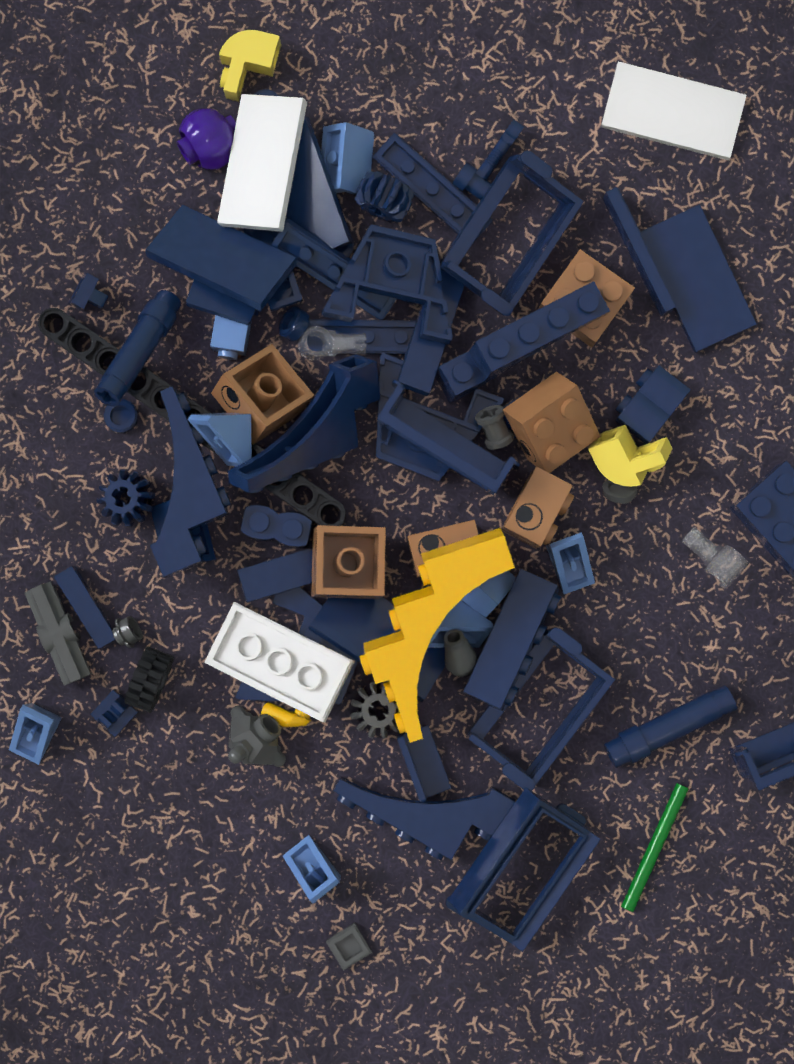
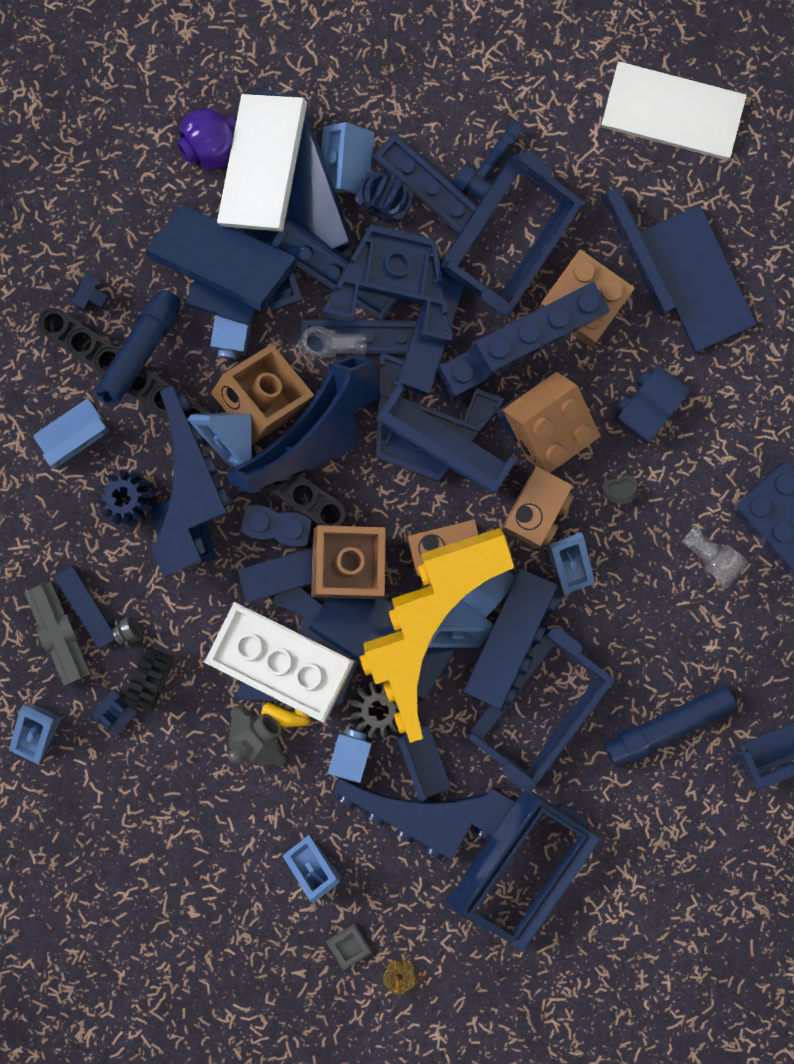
(71, 433): none -> medium blue panel
(121, 417): dark blue tile -> none
(247, 51): light yellow brick -> none
(293, 323): dark blue tile -> none
(350, 755): none -> medium blue brick
(399, 986): none -> clear yellow plate
(459, 654): dark grey cone -> none
(494, 427): dark grey bush -> none
(623, 461): light yellow brick -> none
(654, 847): green bar -> none

